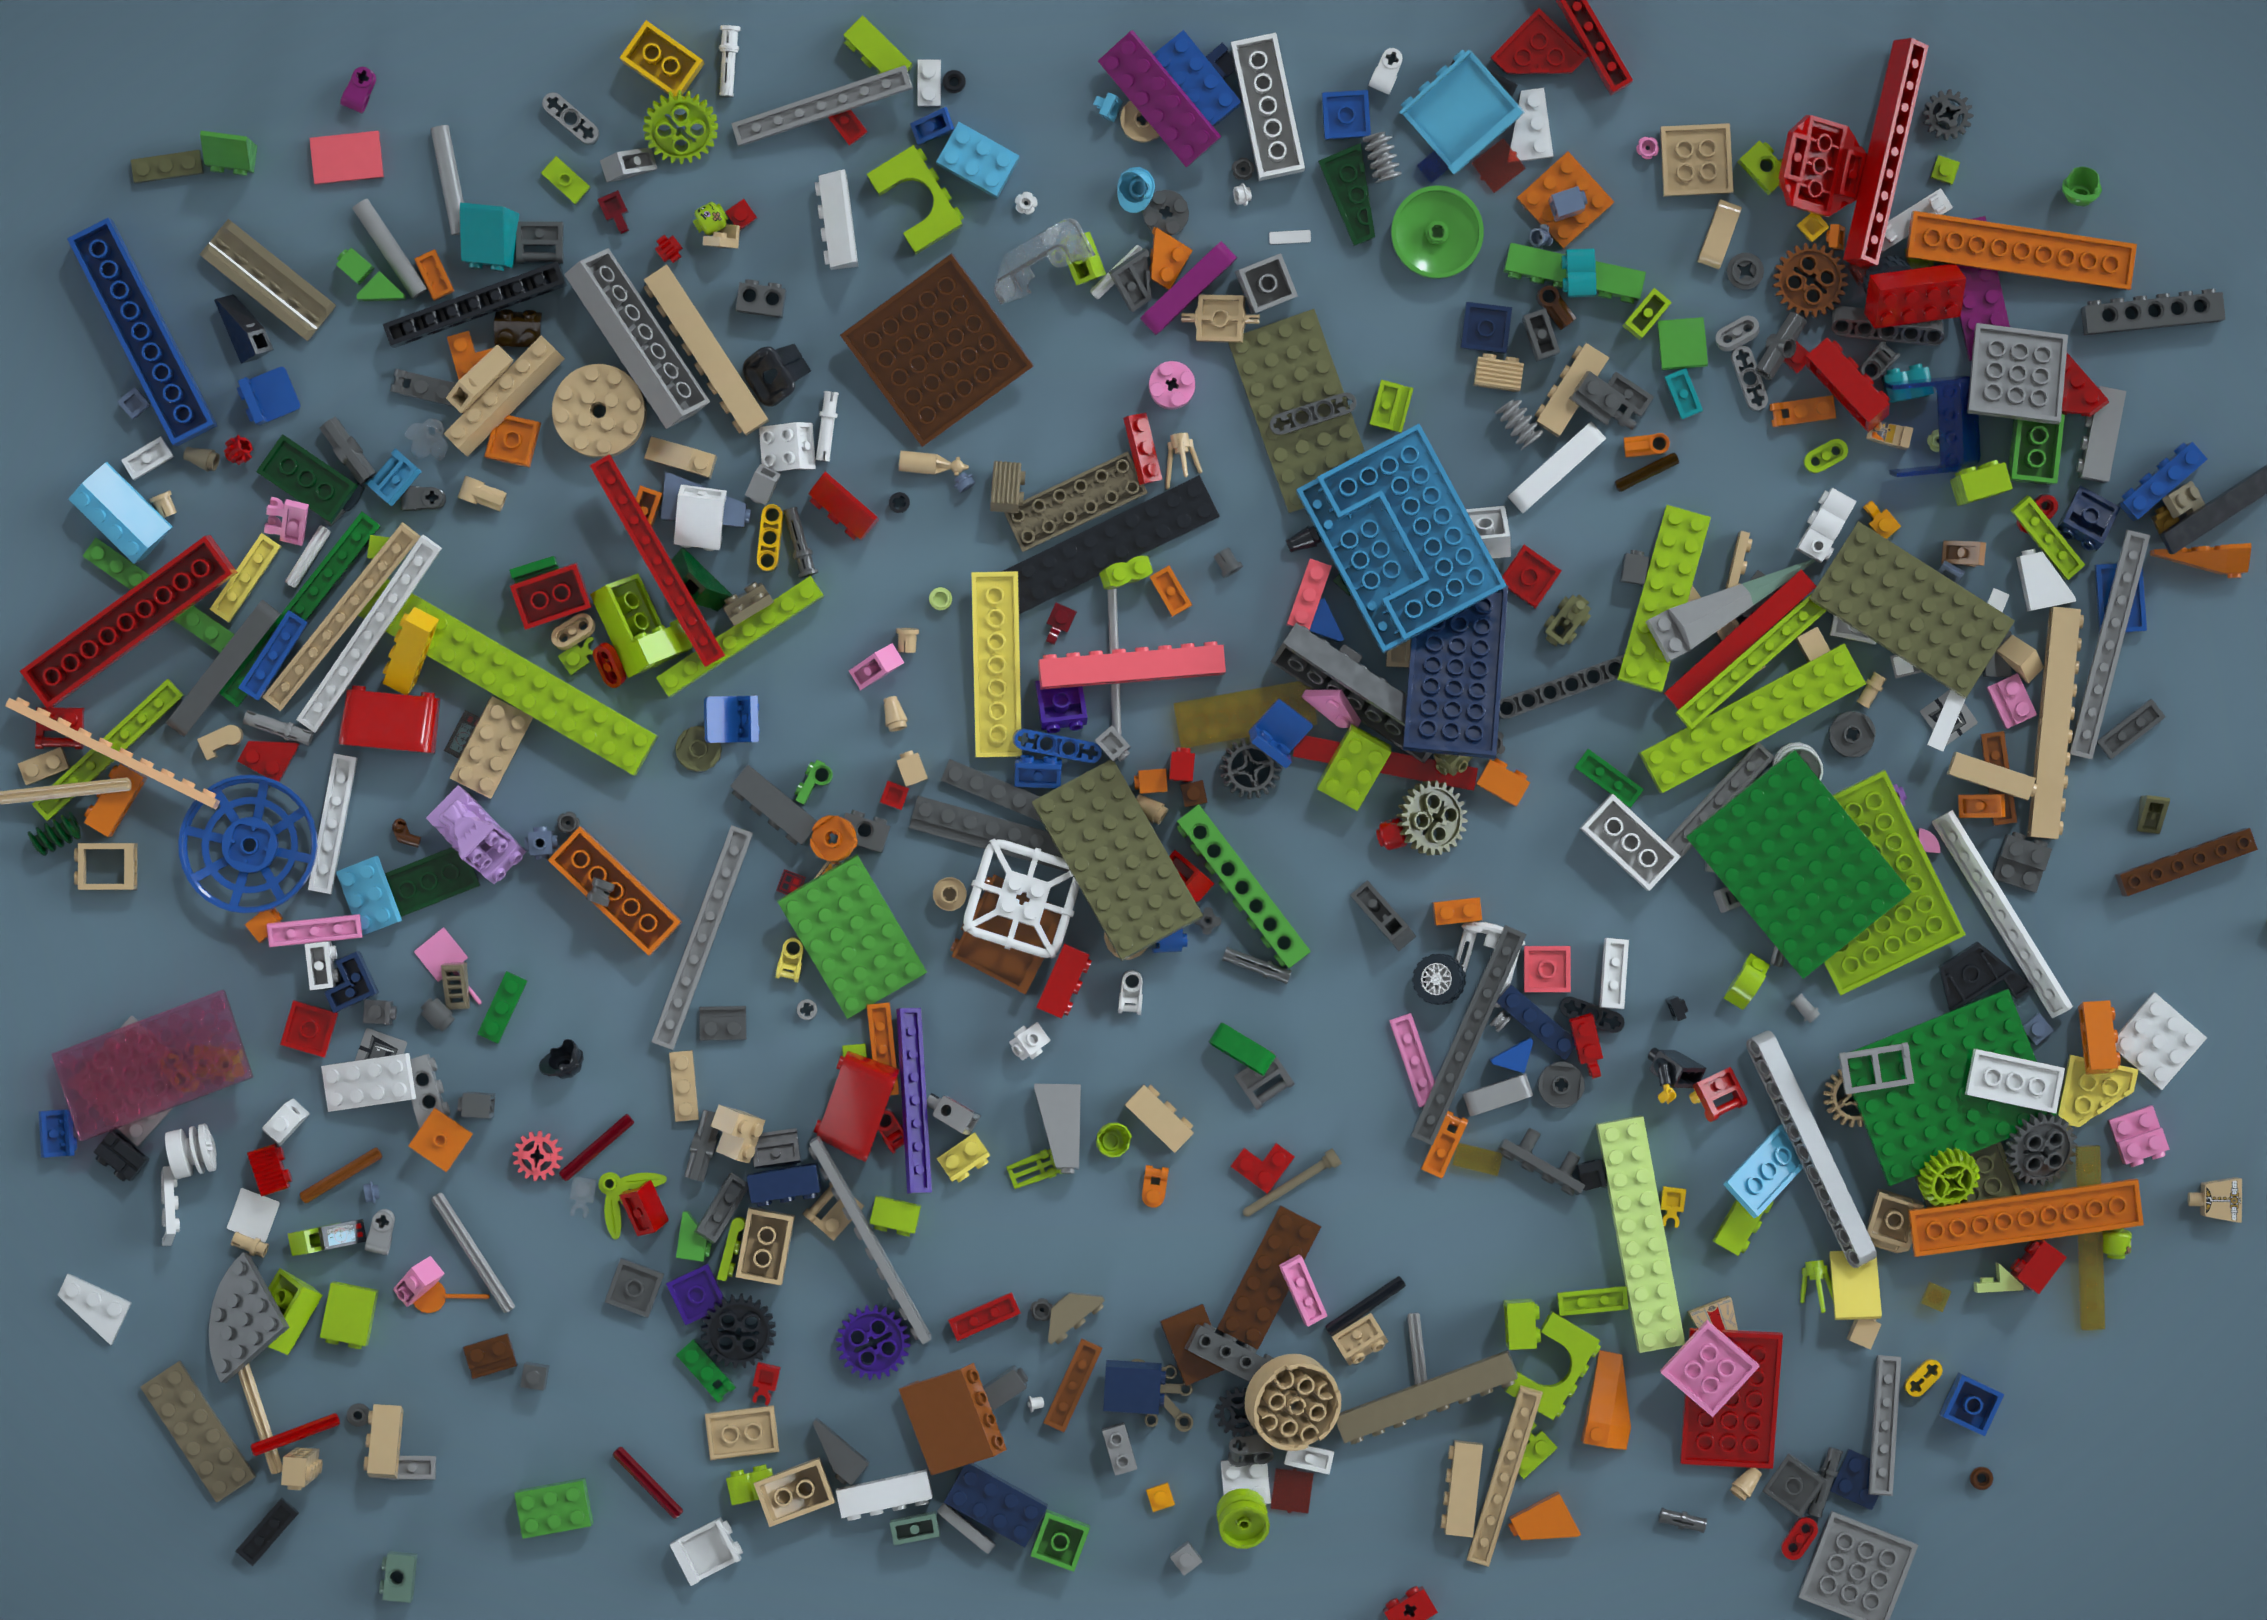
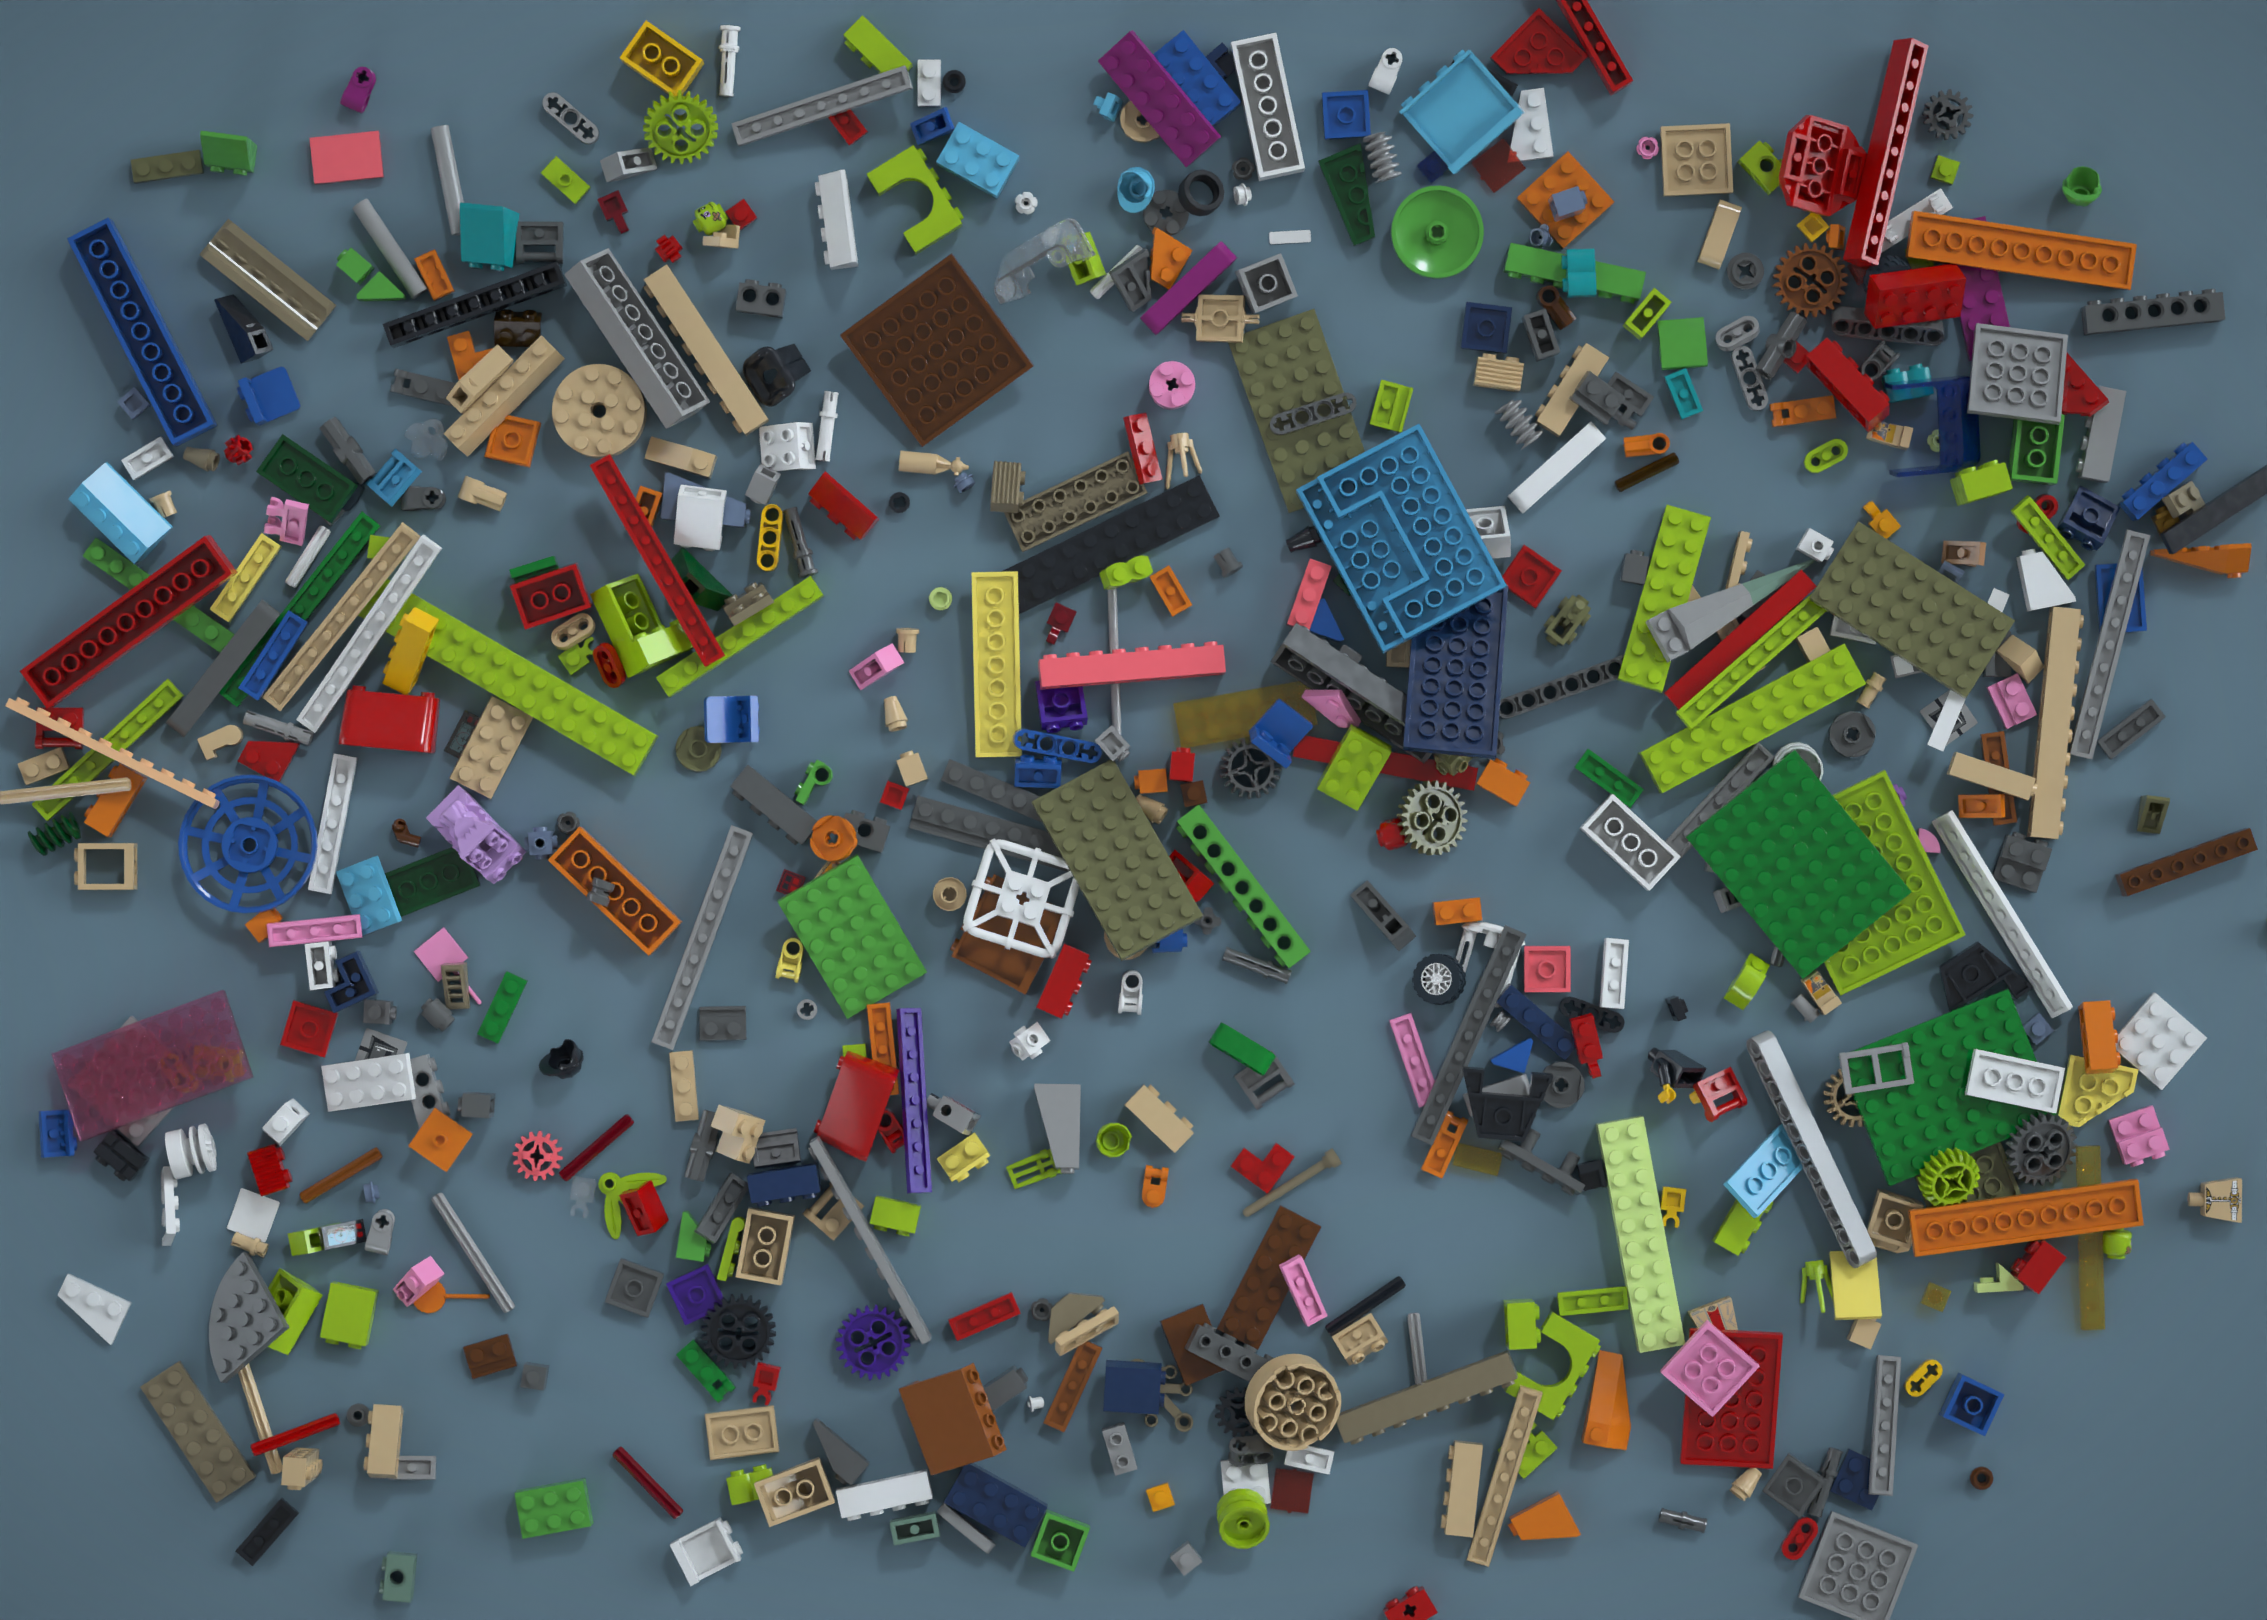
(1086, 1330): none -> tan plate
(1212, 182): none -> black tyre
(1502, 1114): none -> black wing
(1820, 992): none -> tan leg
(1832, 513): white brick -> none

